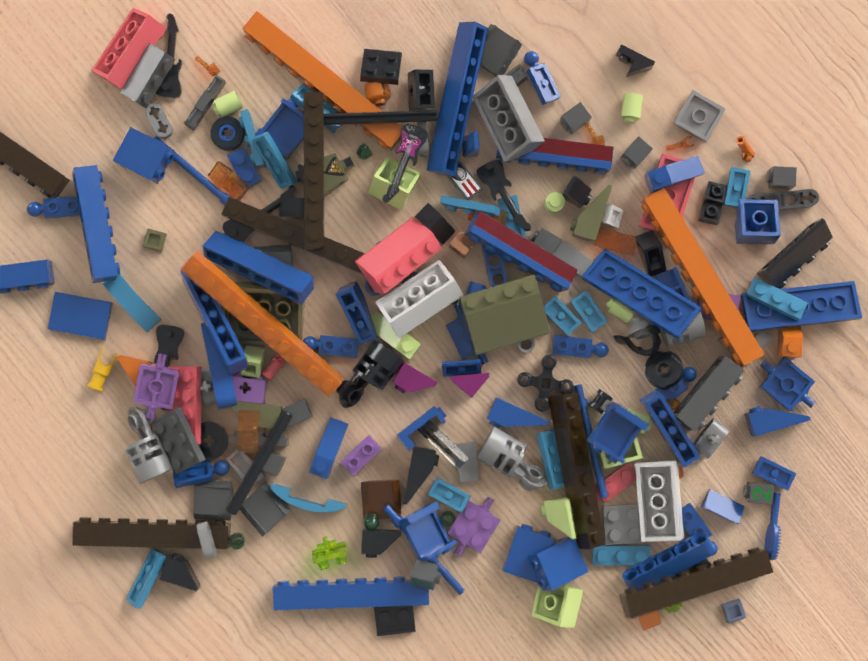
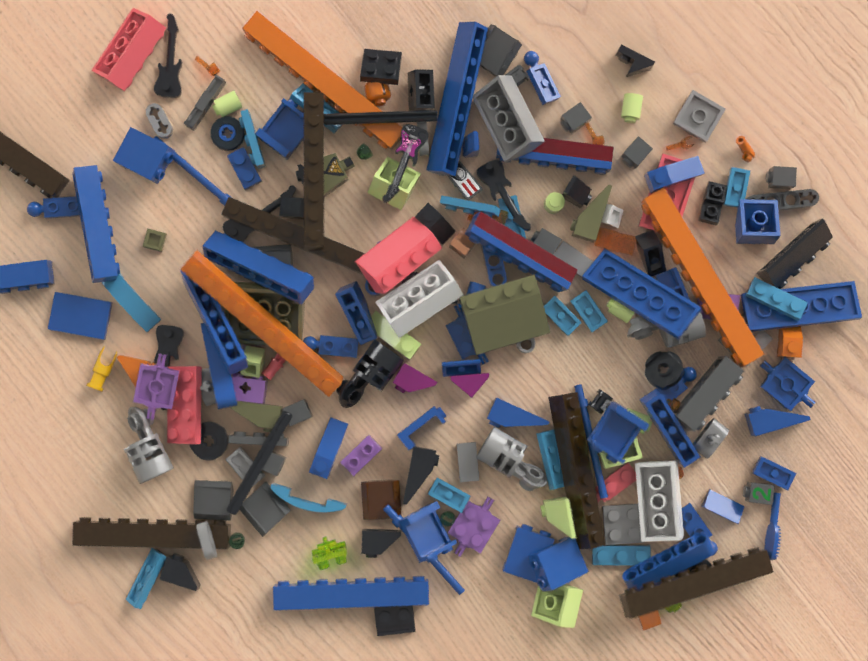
(148, 75): brick -> none
(178, 440): dark grey plate -> none
(200, 473): blue plate -> none
(229, 180): clear orange slope -> none
(248, 431): clear orange slope -> none
(274, 160): dark azure plate -> none
(371, 522): clear green hinge -> none
(425, 574): dark grey brick -> none
(443, 444): clear smoke tile -> none
(553, 384): black gear -> none
(578, 347): blue plate -> none
(654, 330): black helmet -> none
(733, 610): sand blue tile -> none

